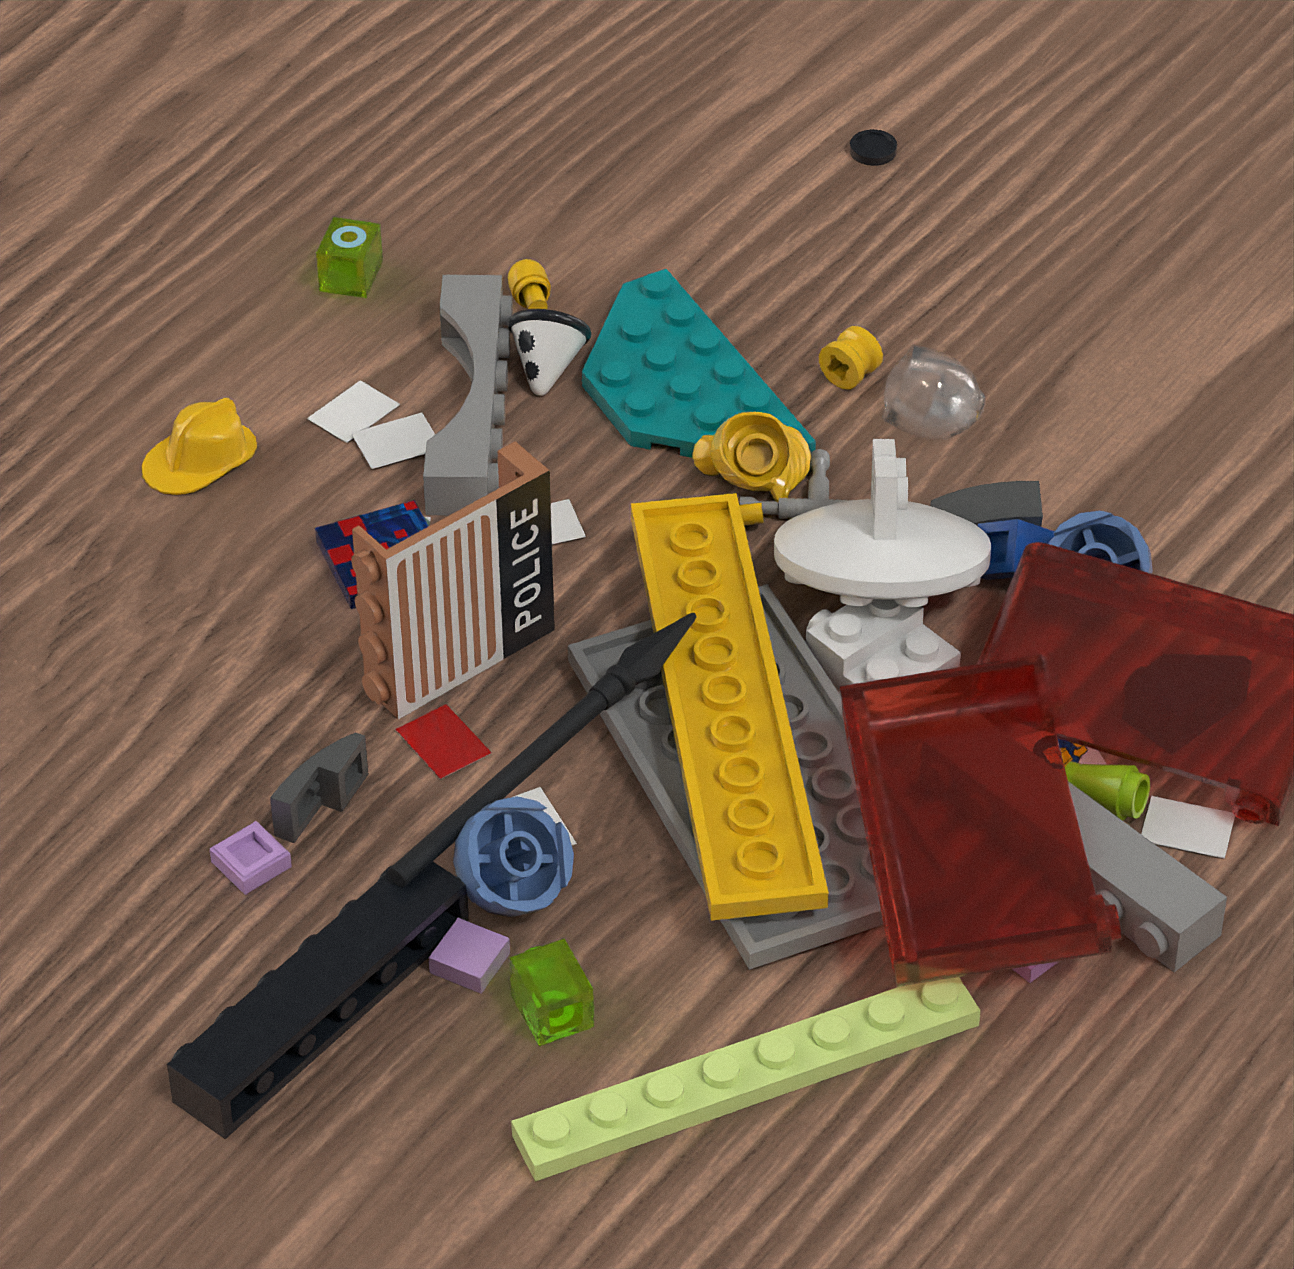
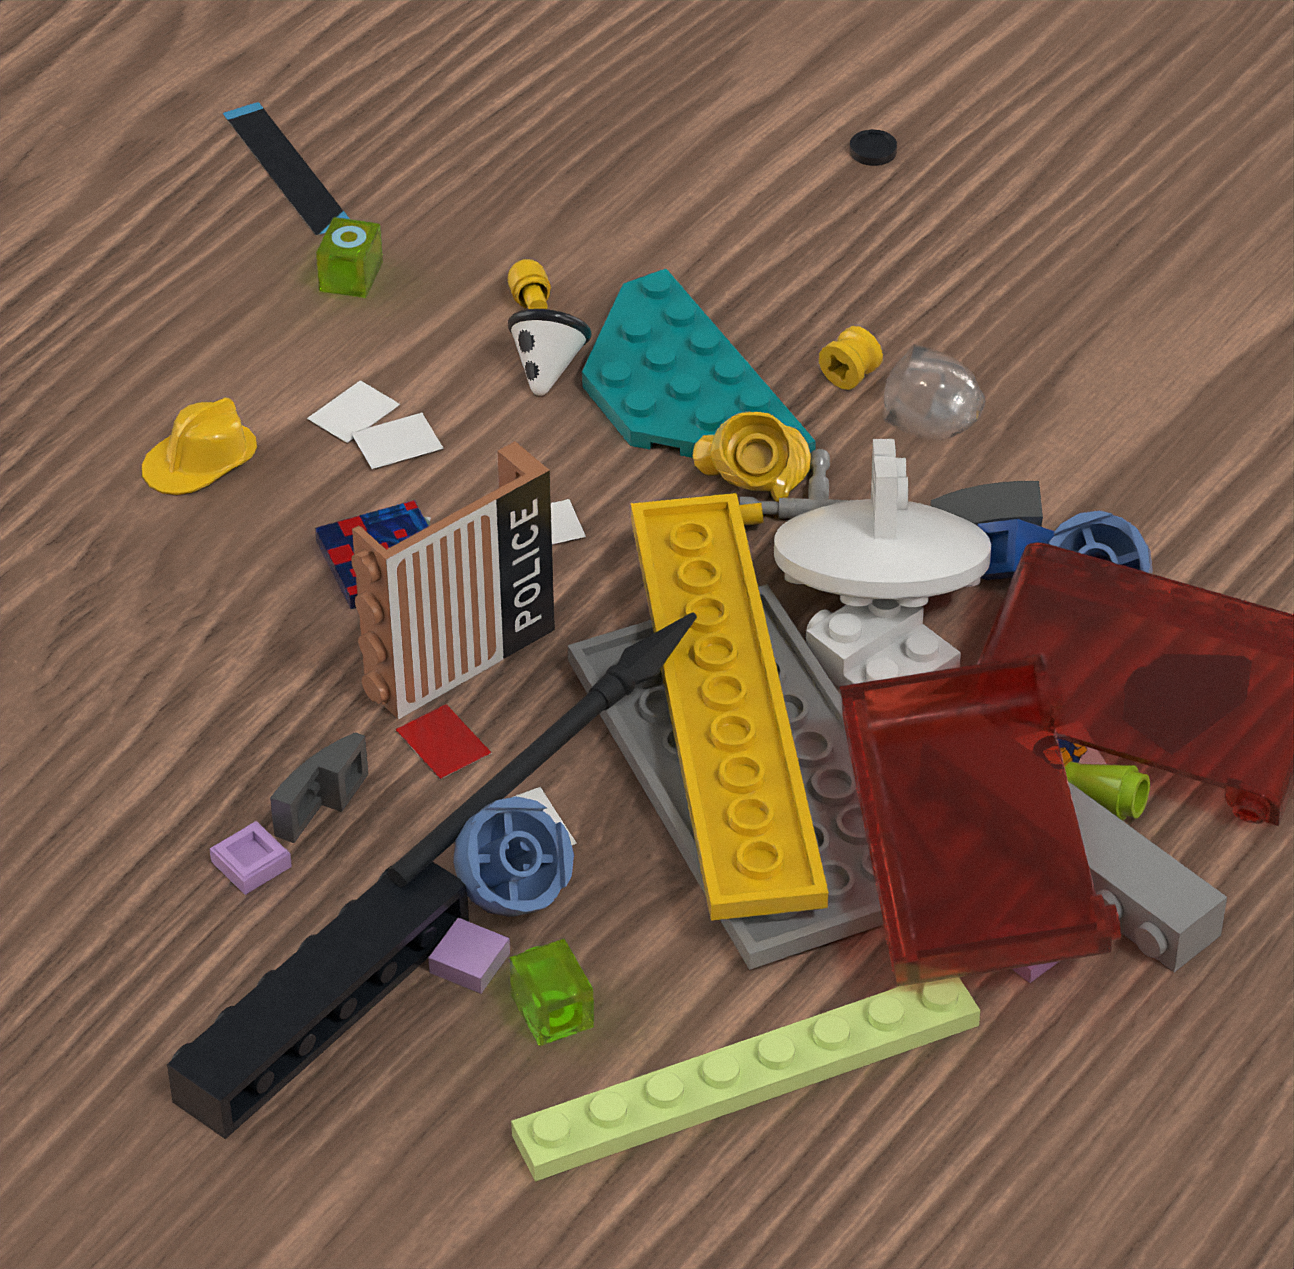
(285, 166): none -> black sticker
(462, 454): light grey arch -> none
(1188, 827): white sticker -> none

